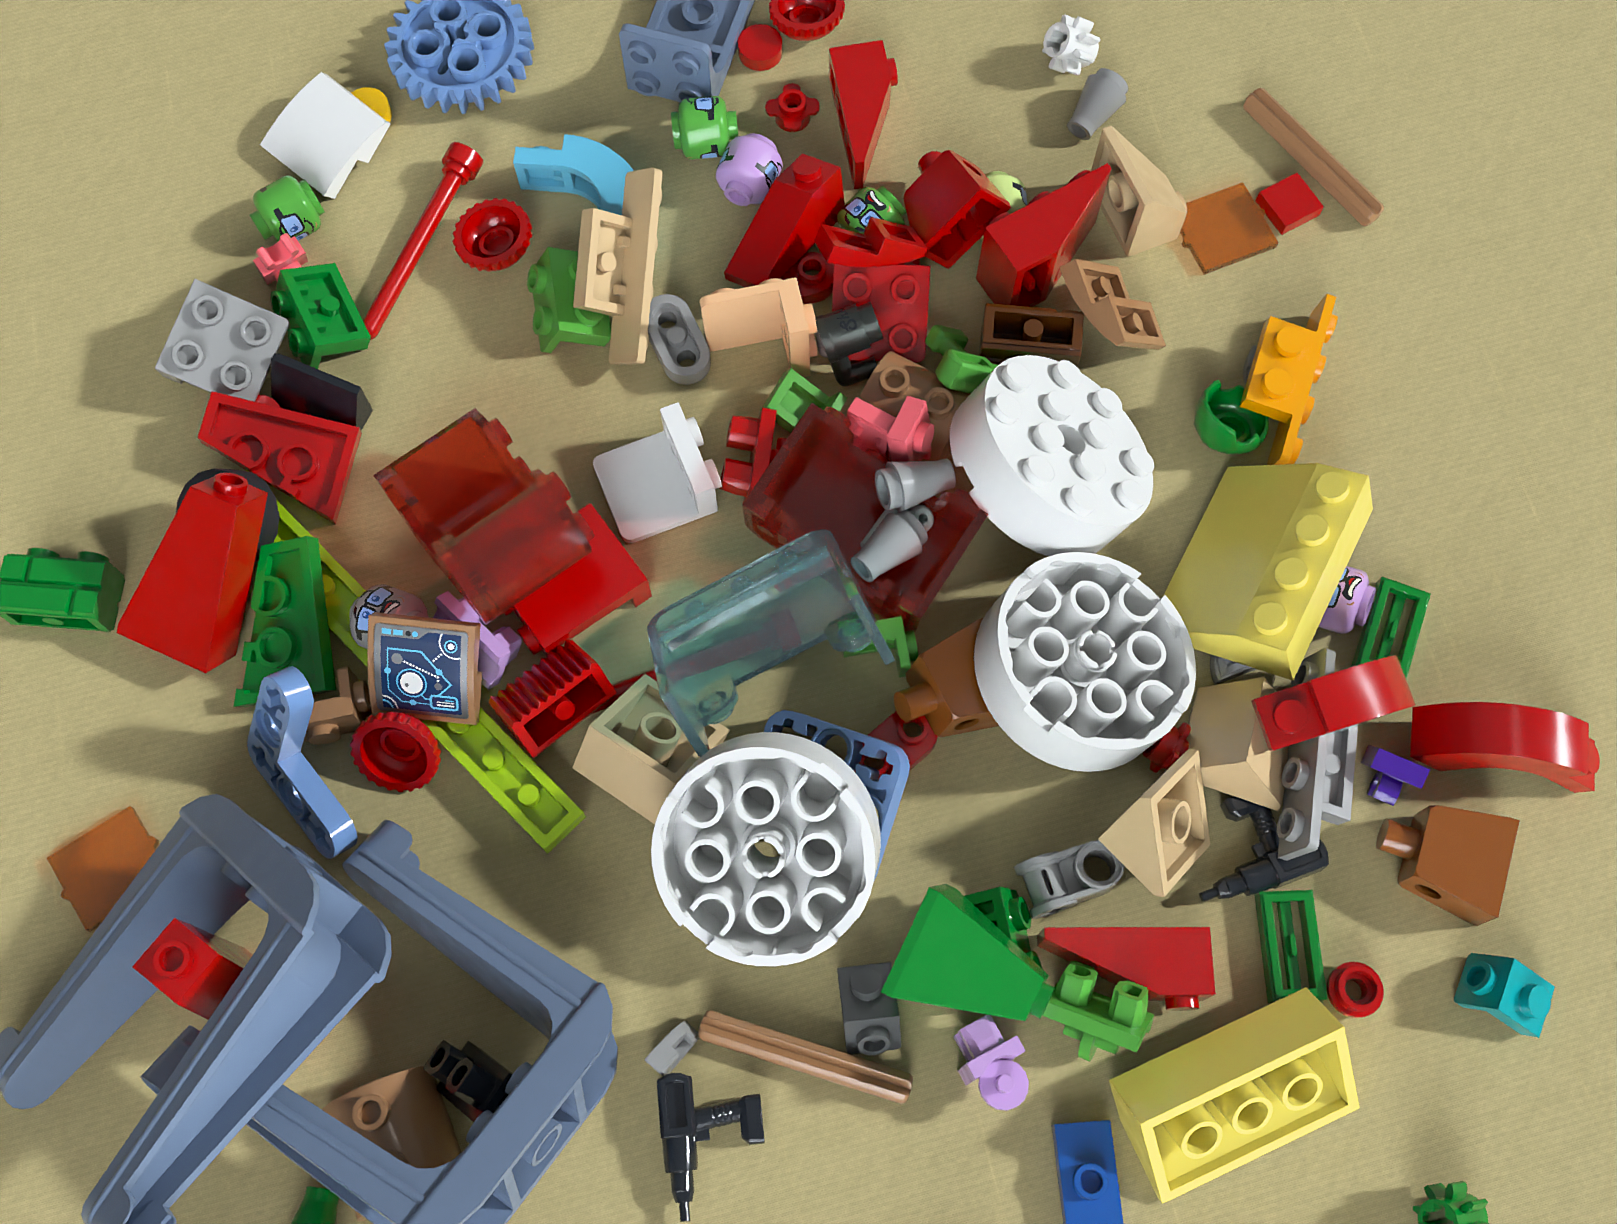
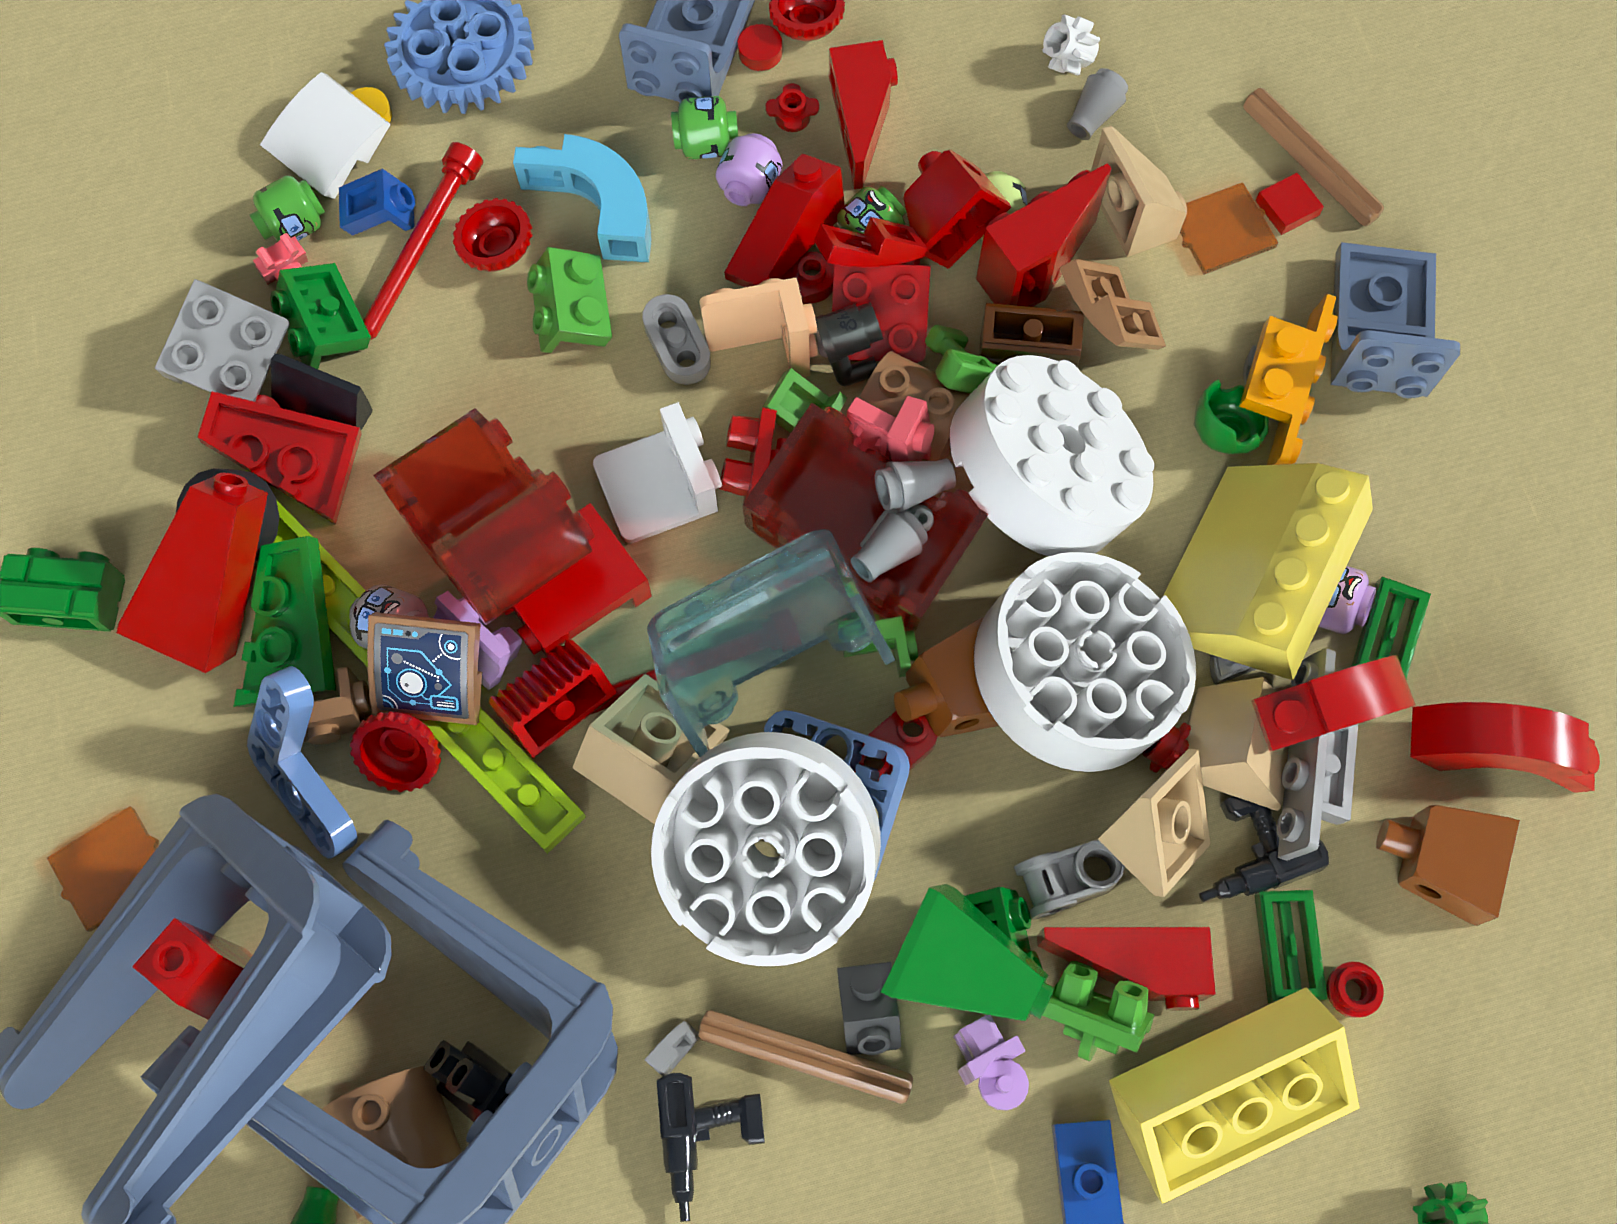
(375, 200): none -> blue bracket
(618, 264): tan bracket -> none
(1387, 322): none -> sand blue bracket
(1391, 774): dark purple tile -> none
(1506, 992): teal bracket -> none

